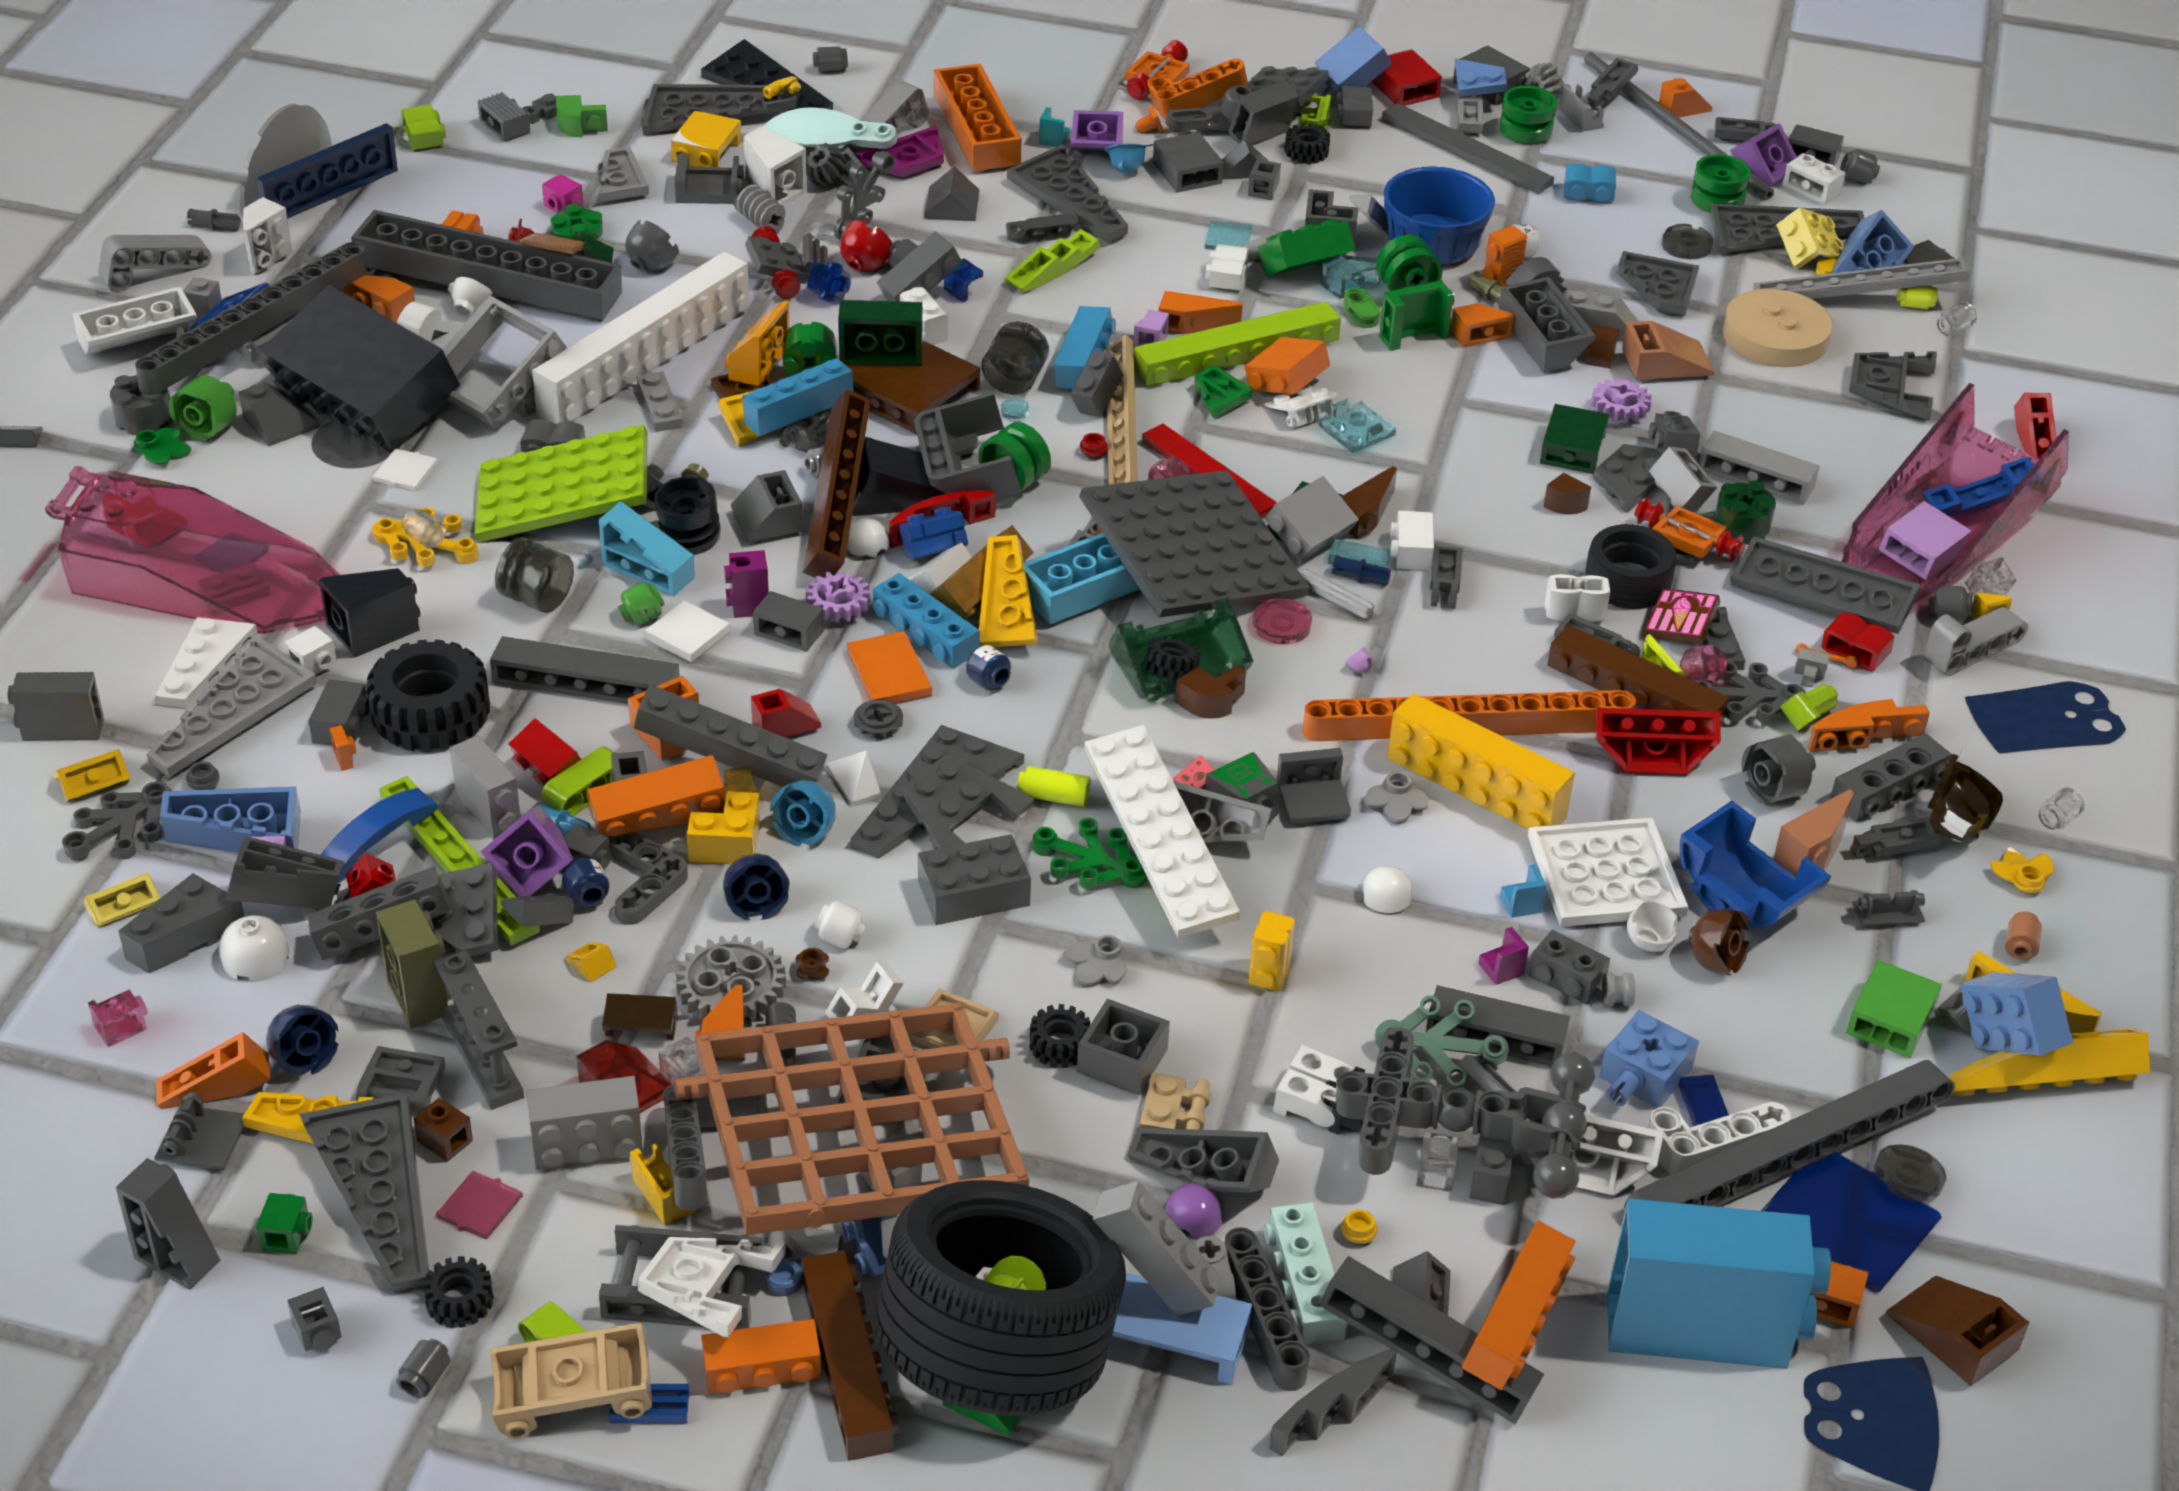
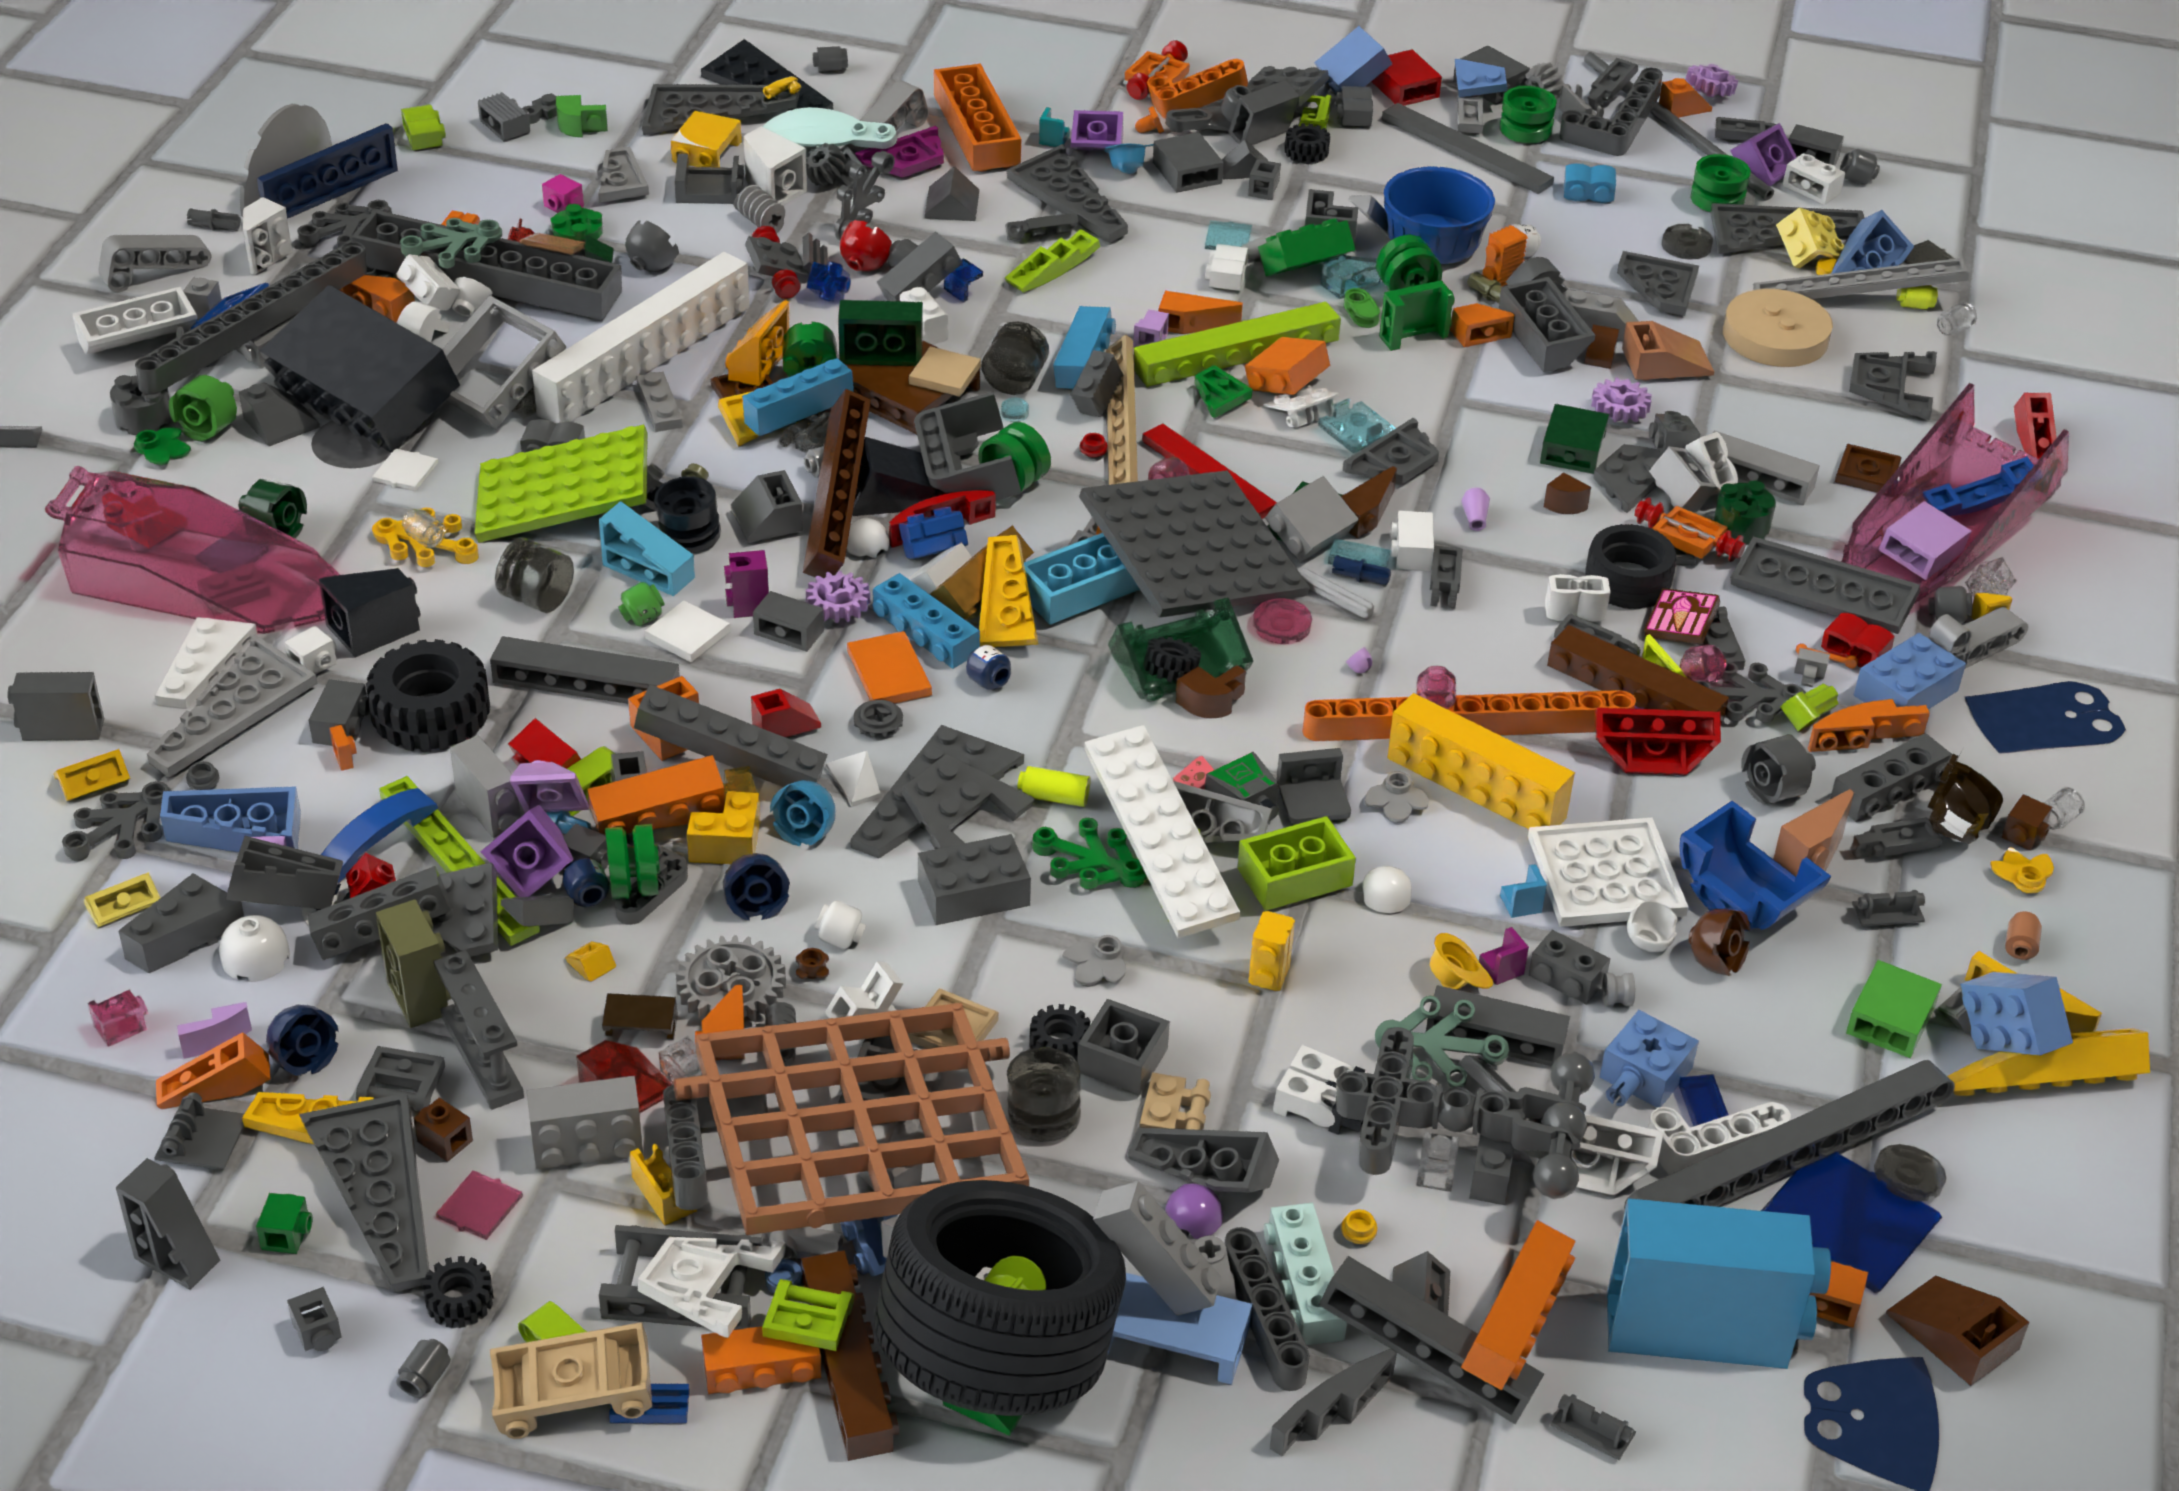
(207, 1034): none -> lavender slope
(276, 505): none -> dark green brick
(343, 219): none -> dark grey plant
(428, 282): none -> white brick
(485, 232): none -> sand green plant
(548, 786): none -> lavender slope
(632, 861): none -> green wheel
(806, 1322): none -> lime plate
(944, 371): none -> tan tile
(1043, 1094): none -> clear smoke wheel
(1296, 863): none -> lime brick
(1402, 448): none -> dark grey wing
(1437, 686): none -> clear pink head
(1456, 964): none -> yellow piece
(1476, 507): none -> lavender cone
(1593, 1428): none -> dark grey hinge
(1614, 135): none -> dark grey beam
(1711, 80): none -> lavender gear
(1712, 456): none -> white brick
(1866, 468): none -> reddish brown tile
(1911, 674): none -> medium blue brick
(2027, 822): none -> reddish brown brick

